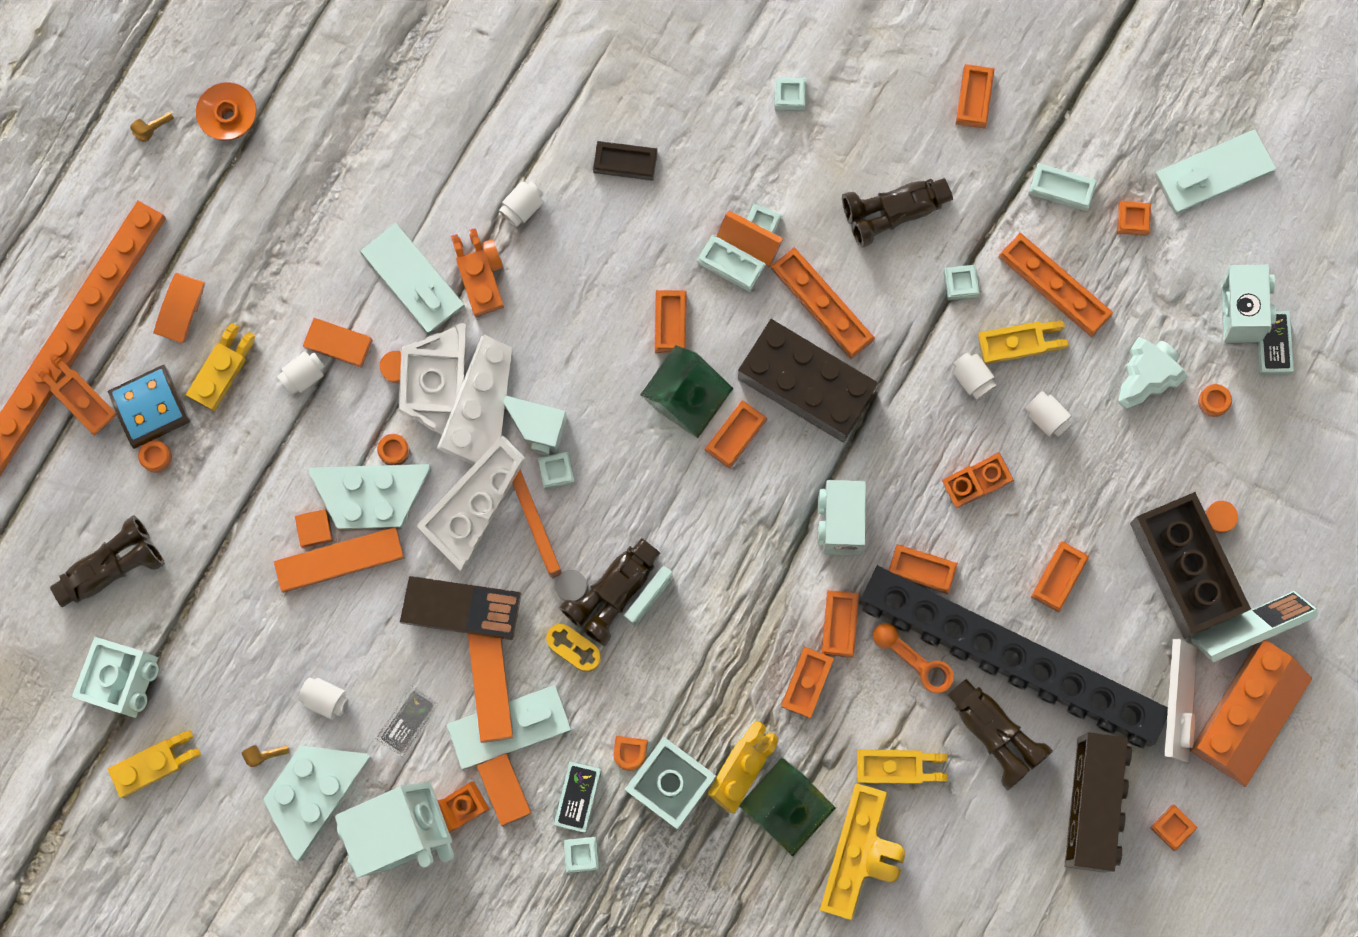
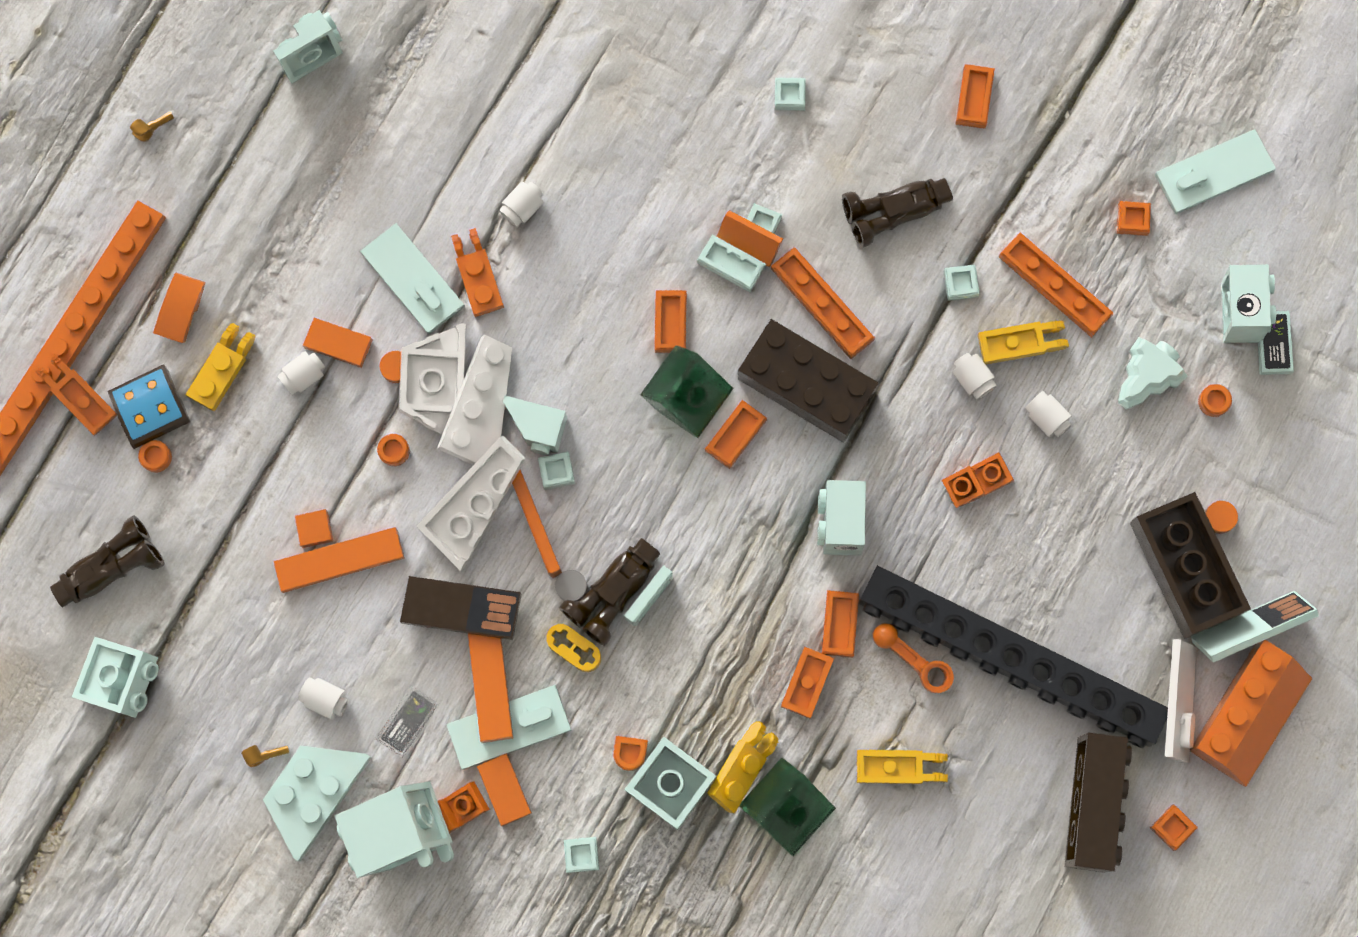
(151, 765): yellow hinge -> none
(217, 102): orange dish -> none
(312, 48): none -> light aqua plate
(369, 494): light aqua wing -> none
(492, 255): orange tile -> none
(577, 797): tile -> none
(625, 160): dark brown tile -> none
(860, 853): yellow plate -> none
(923, 568): orange tile -> none
(996, 730): dark brown piece -> none
(1059, 576): orange tile -> none
(1062, 187): light aqua tile -> none

